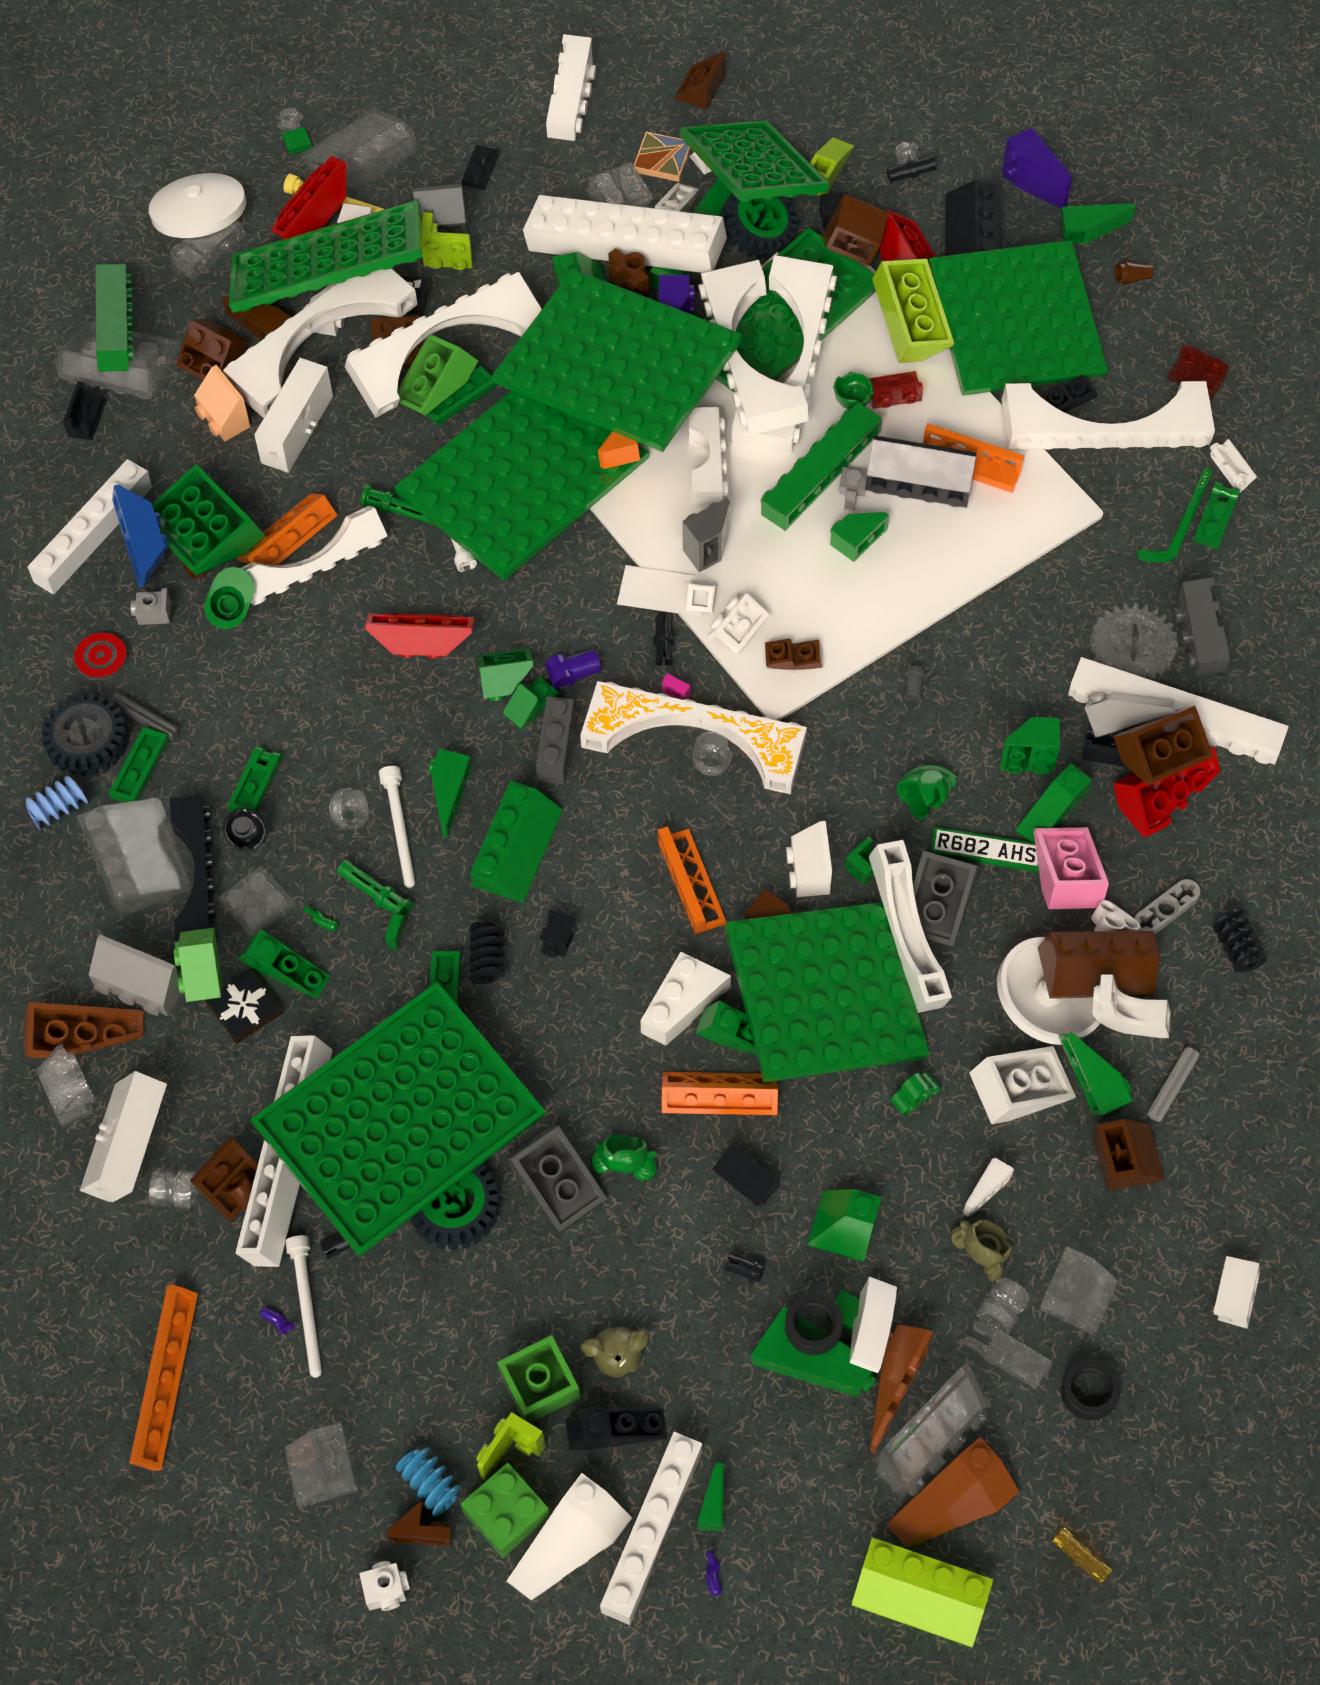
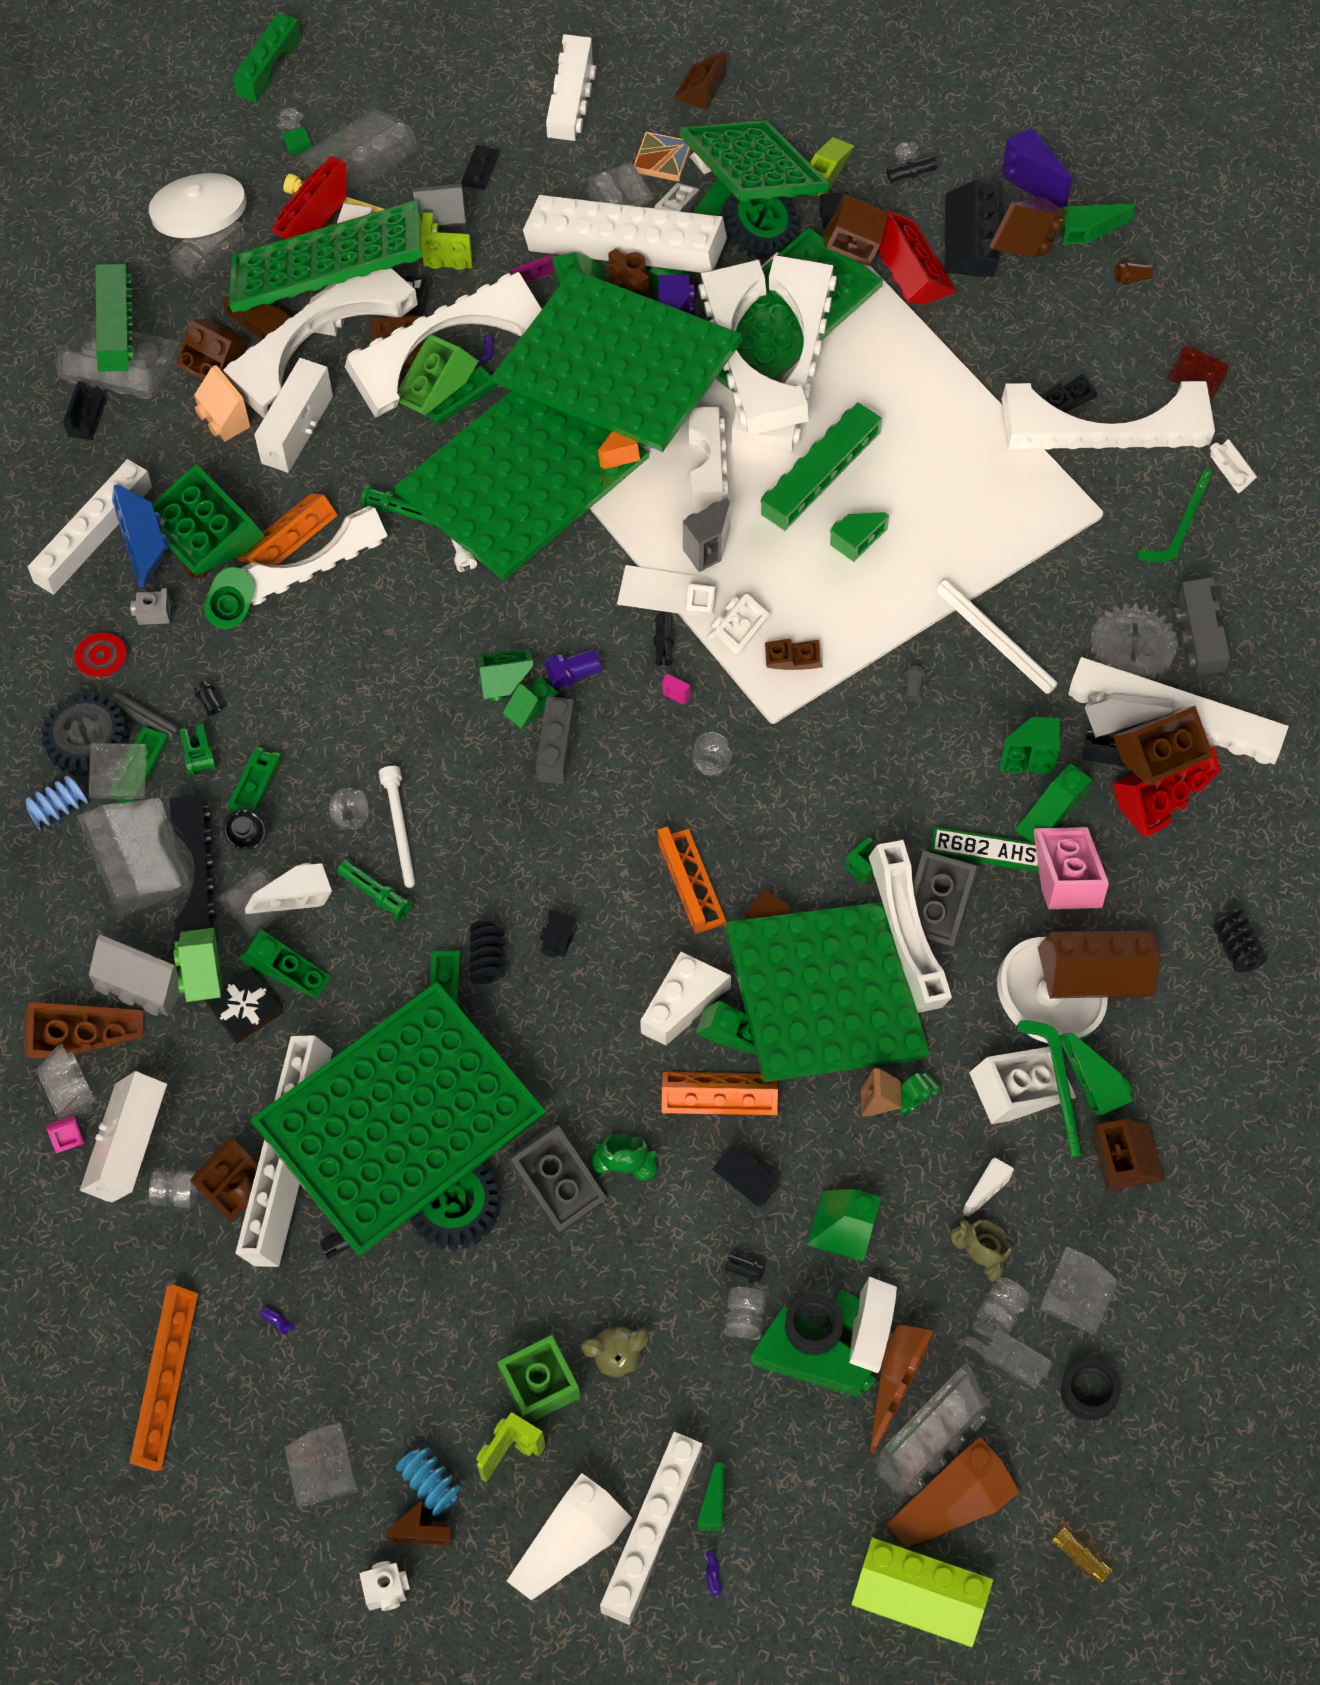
(65, 1134): none -> dark pink tile
(117, 770): none -> clear plate
(200, 757): none -> green piece
(205, 692): none -> black pin
(254, 72): none -> green arch
(298, 888): none -> white slope
(298, 1249): white piece -> none
(321, 920): green piece -> none
(395, 931): green tile -> none
(419, 633): wedge -> none
(449, 778): green slope -> none
(488, 347): none -> dark purple piece
(505, 1510): bright green brick -> none
(515, 843): green slope -> none
(535, 269): none -> magenta slope
(614, 1427): black slope -> none
(623, 711): white arch -> none
(745, 1310): none -> clear wheel
(810, 861): white slope -> none
(852, 485): light grey plate -> none
(853, 389): green hair -> none
(880, 1093): none -> medium nougat slope
(896, 390): clear red bracket -> none
(912, 309): lime slope -> none
(920, 471): slope -> none
(926, 788): green helmet -> none
(988, 469): orange fence -> none
(996, 637): none -> white axle
(1018, 317): green plate -> none
(1029, 227): none -> reddish brown slope
(1055, 1046): none -> green piece
(1111, 918): white piece -> none
(1128, 1013): white arch -> none
(1169, 897): light grey beam -> none
(1173, 1084): light grey axle -> none
(1216, 516): green plate -> none
(1237, 1291): white hinge -> none

